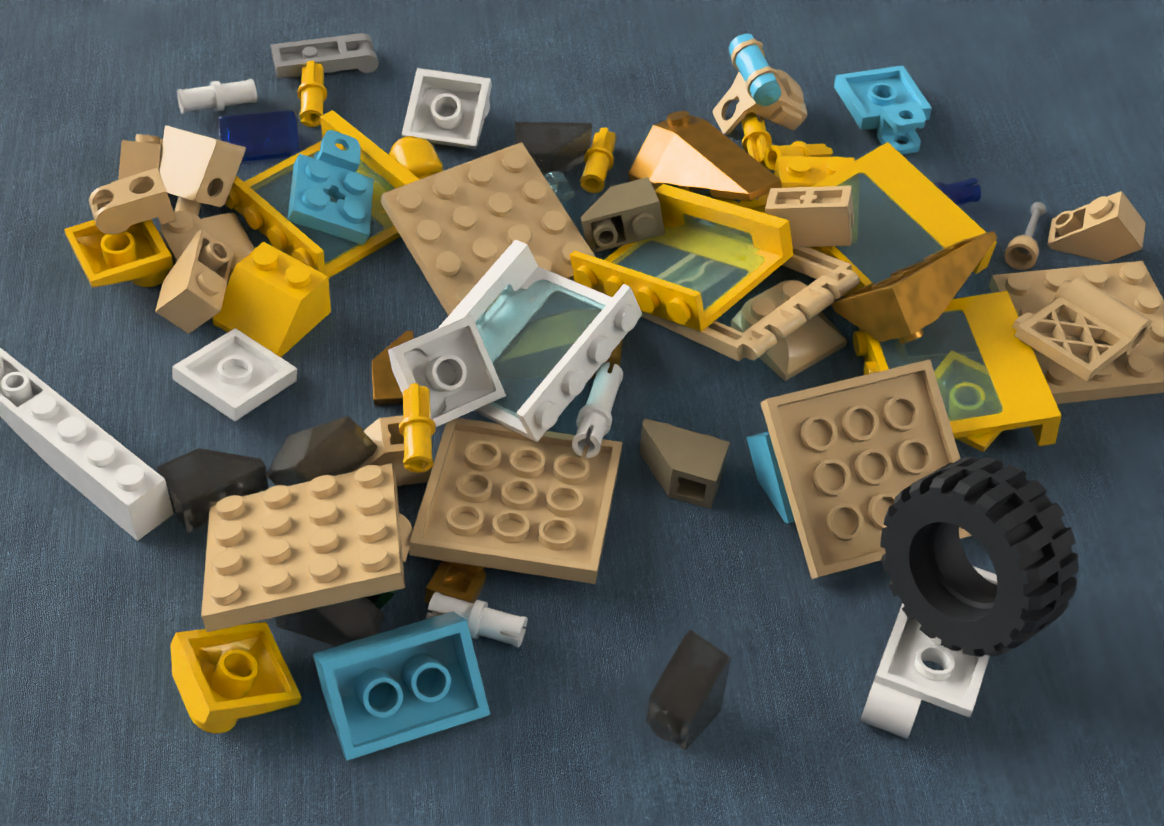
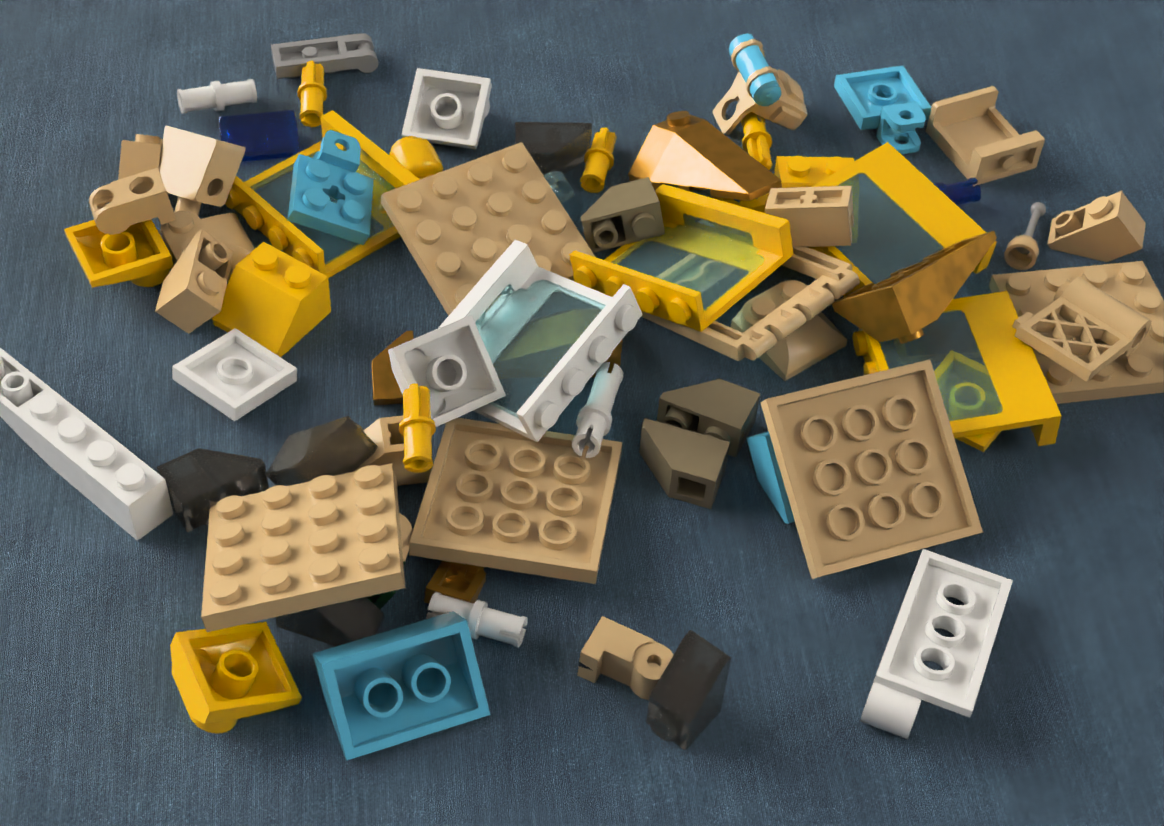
(623, 657): none -> tan leg
(713, 410): none -> dark tan slope
(797, 148): yellow axle -> none
(980, 138): none -> tan panel
(1014, 527): black tyre -> none

